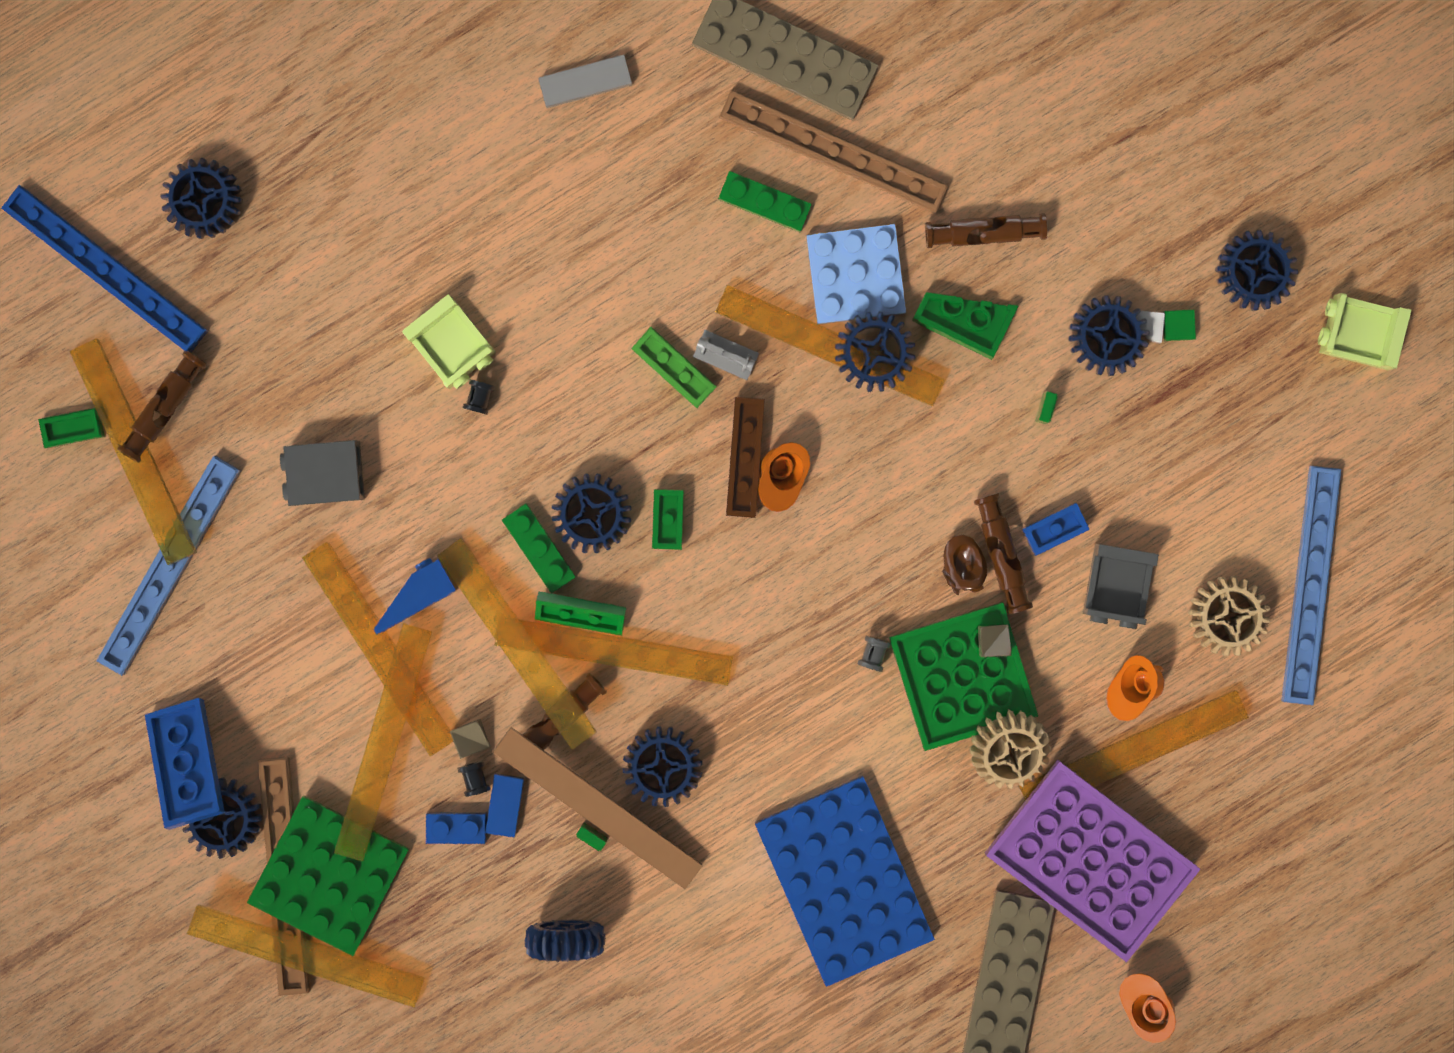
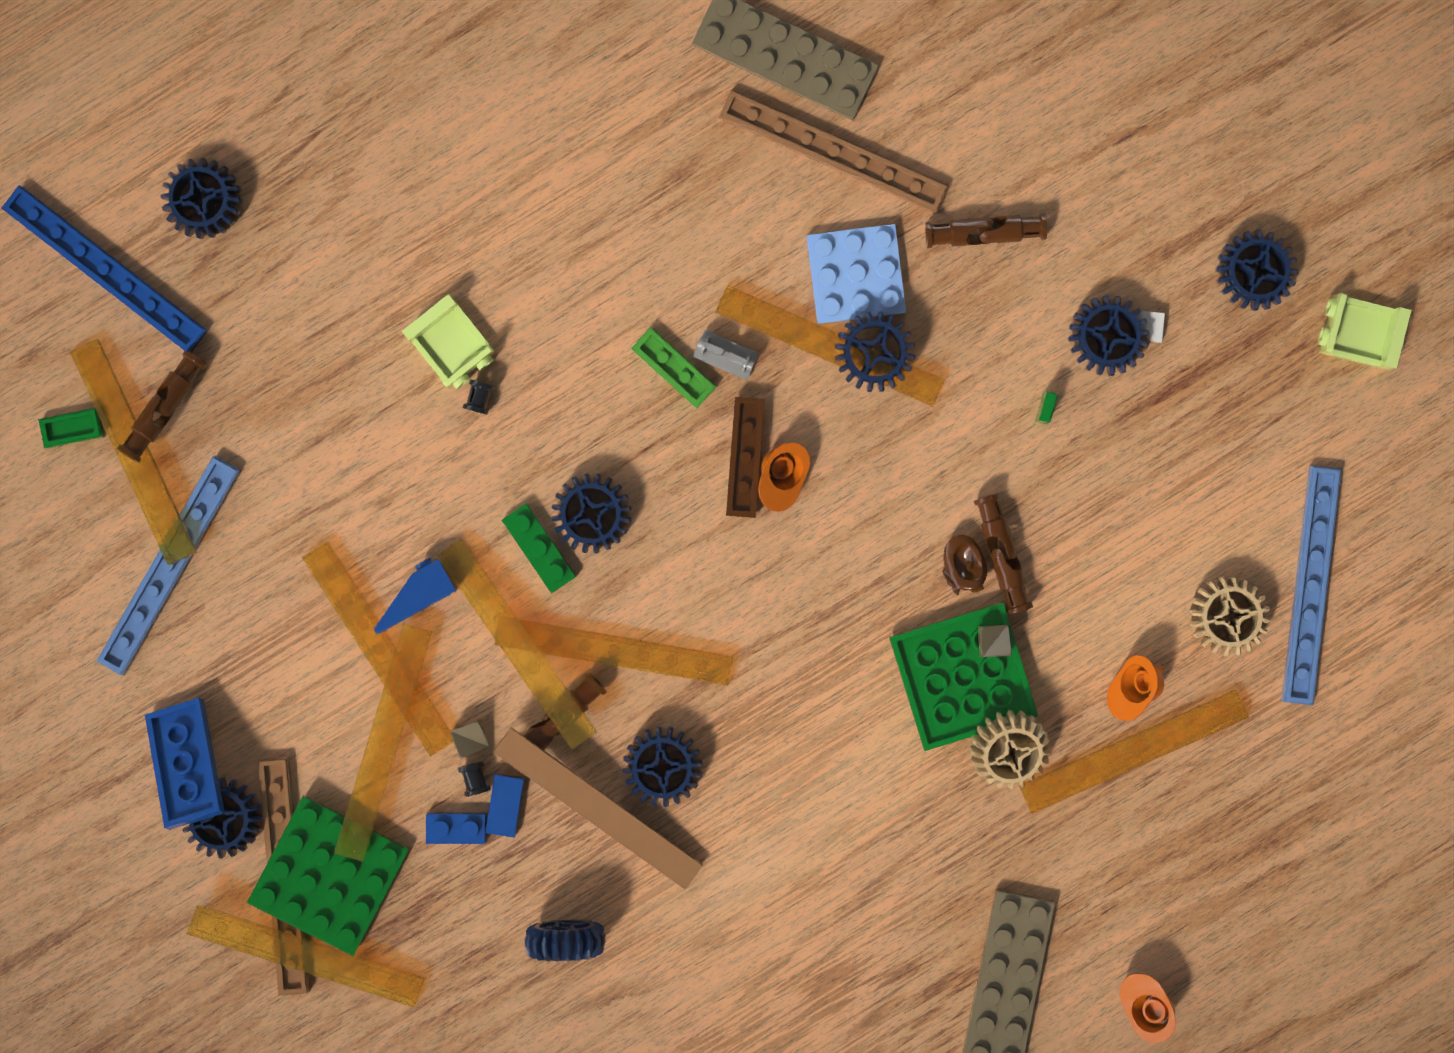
(322, 473): dark grey panel -> none
(580, 613): green plate -> none
(585, 81): light grey tile -> none
(592, 837): green tile -> none
(667, 519): green plate -> none
(764, 201): green plate -> none
(844, 881): blue plate -> none
(874, 653): dark grey bush -> none
(967, 322): green wing -> none
(1055, 529): blue plate -> none
(1092, 861): medium lavender plate -> none
(1119, 585): dark grey panel -> none
(1179, 325): green tile -> none

